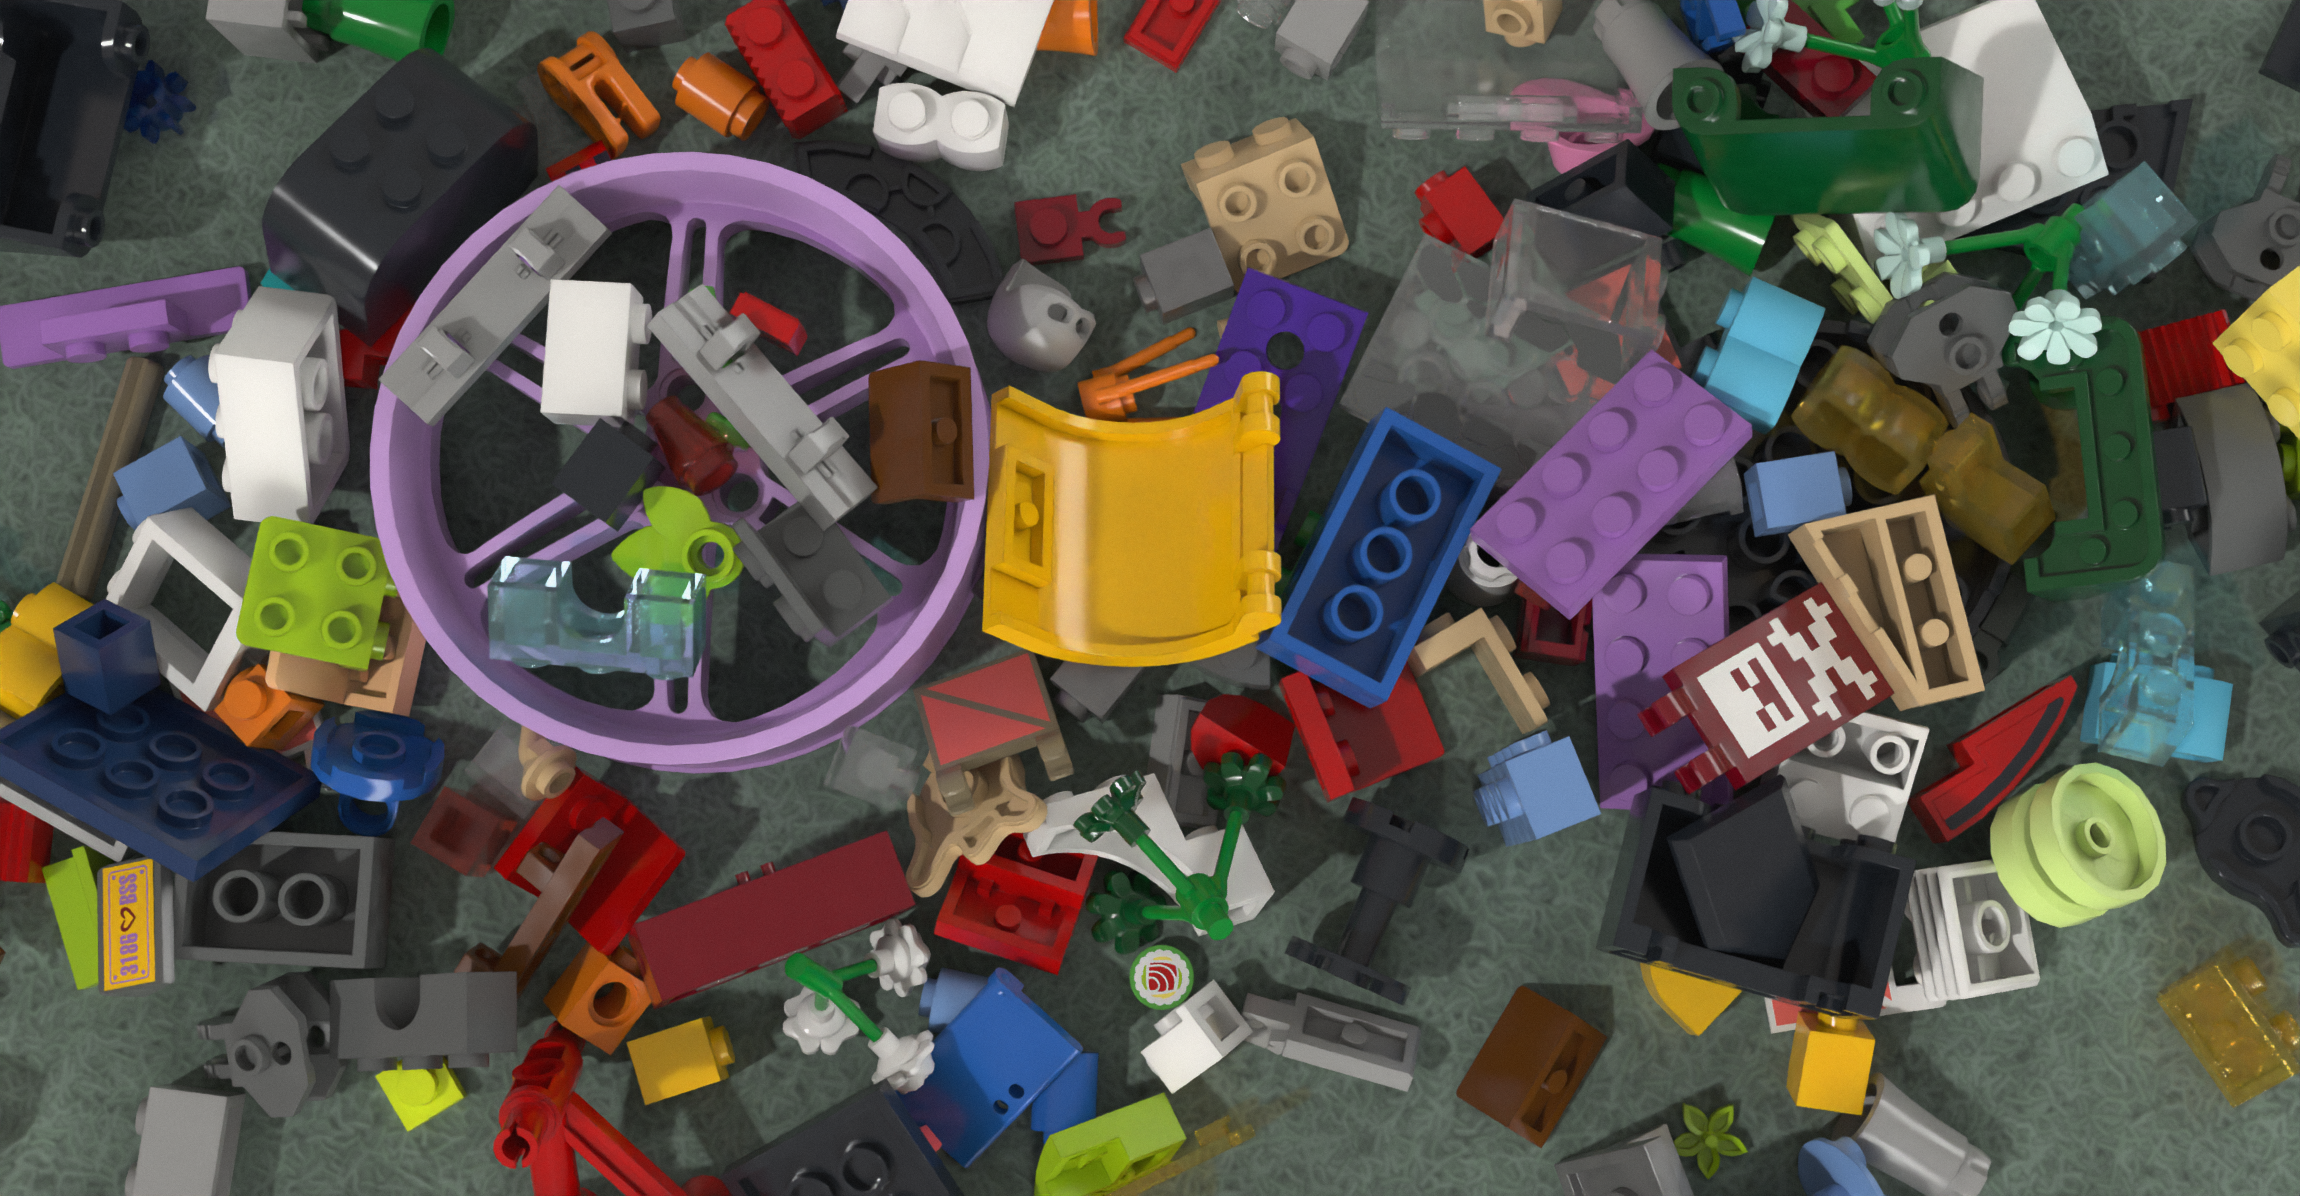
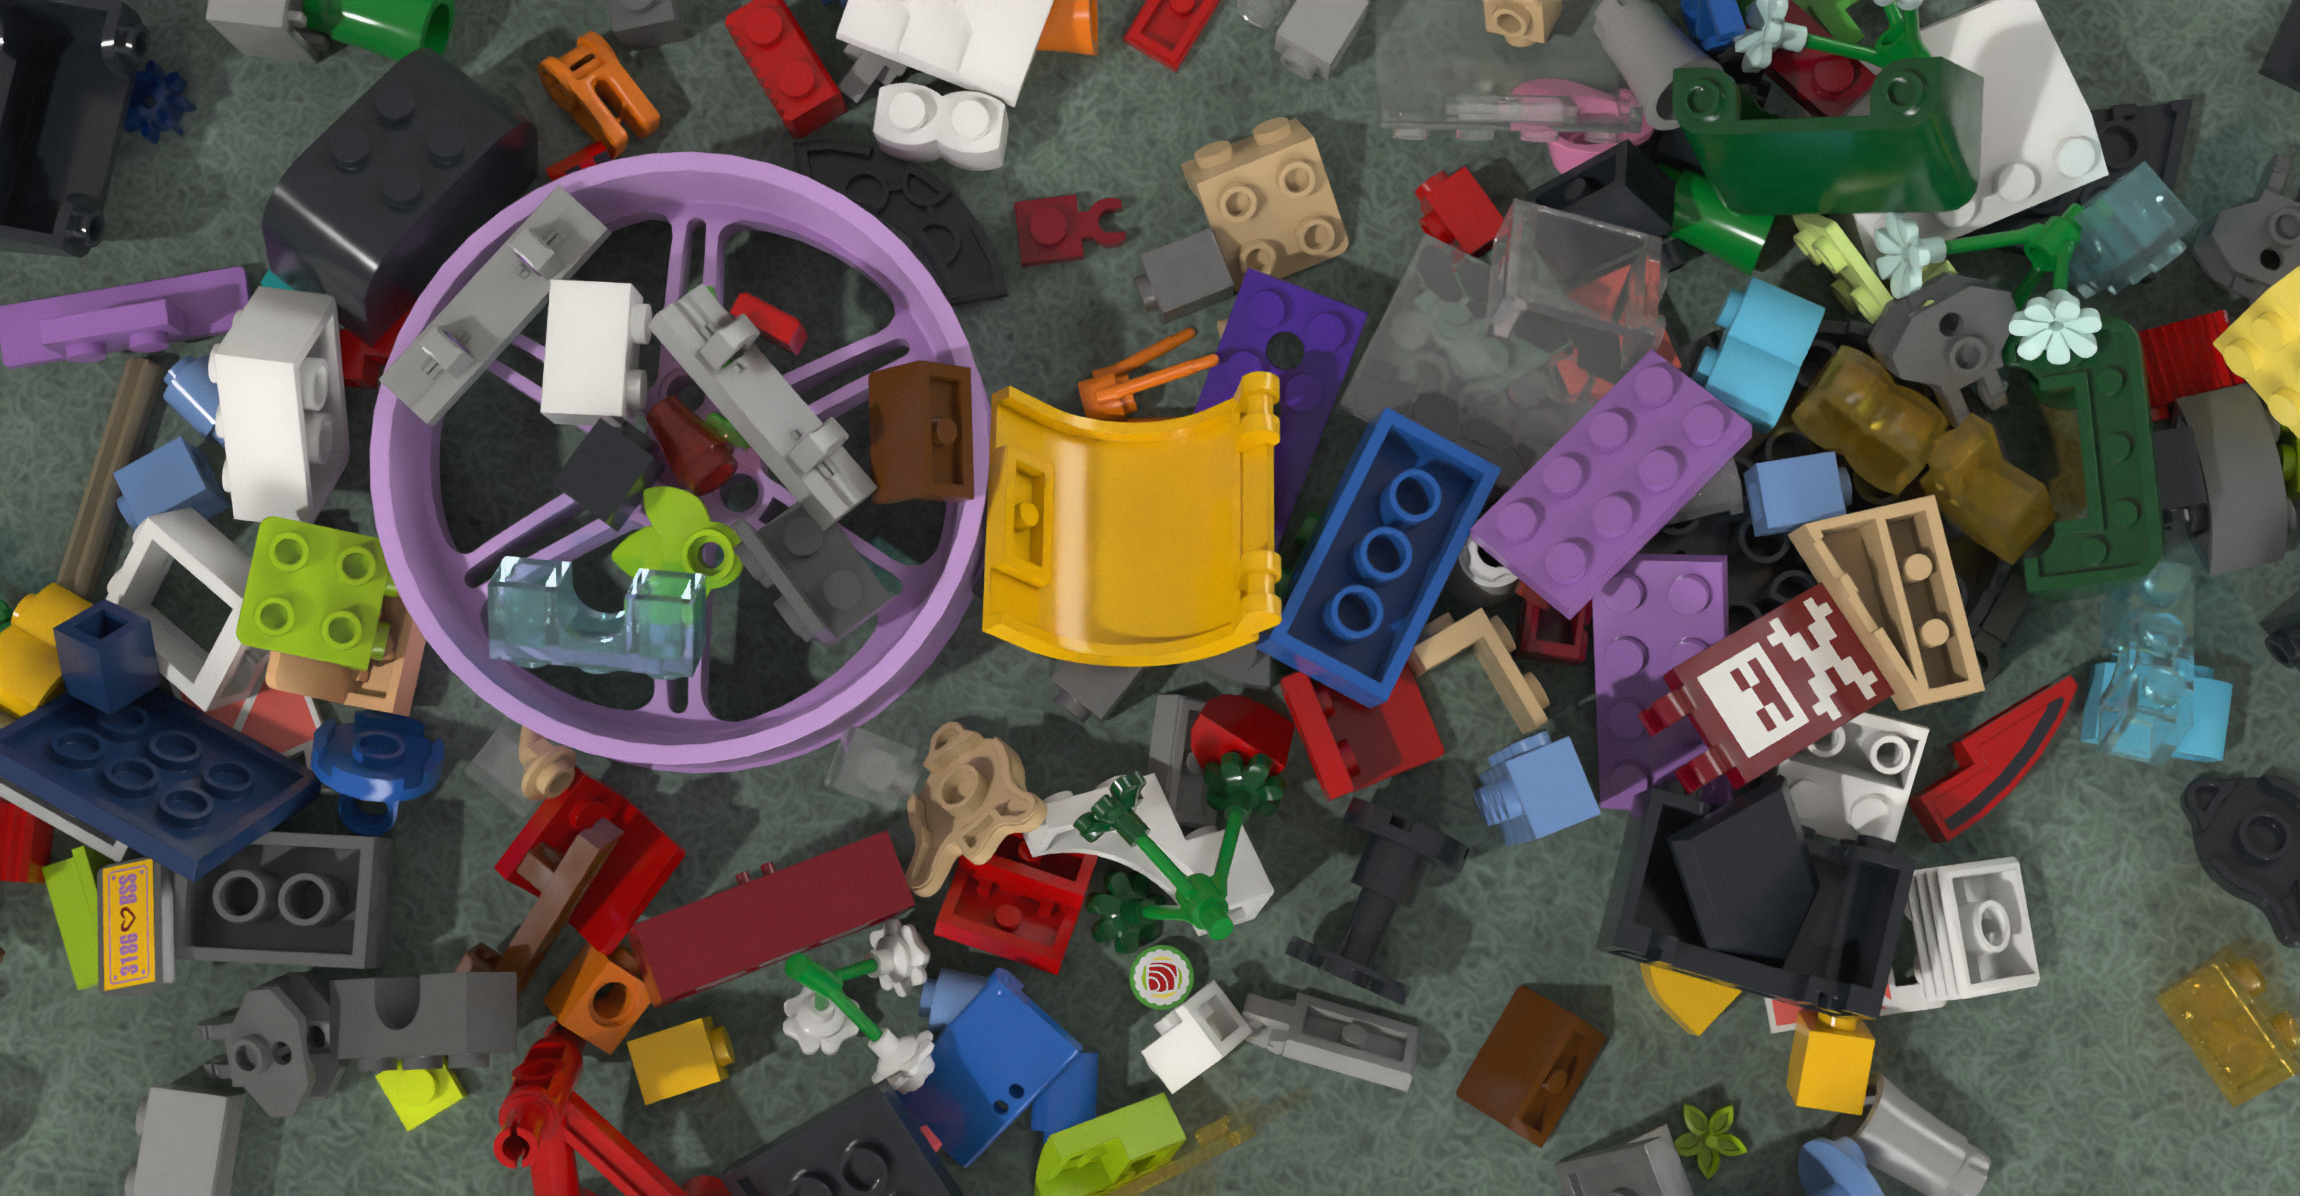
(255, 708): orange brick -> none
(464, 832): clear red brick -> none
(720, 96): orange brick -> none
(988, 717): flag -> none
(1030, 320): light grey helmet -> none
(2078, 845): yellowish green wheel -> none

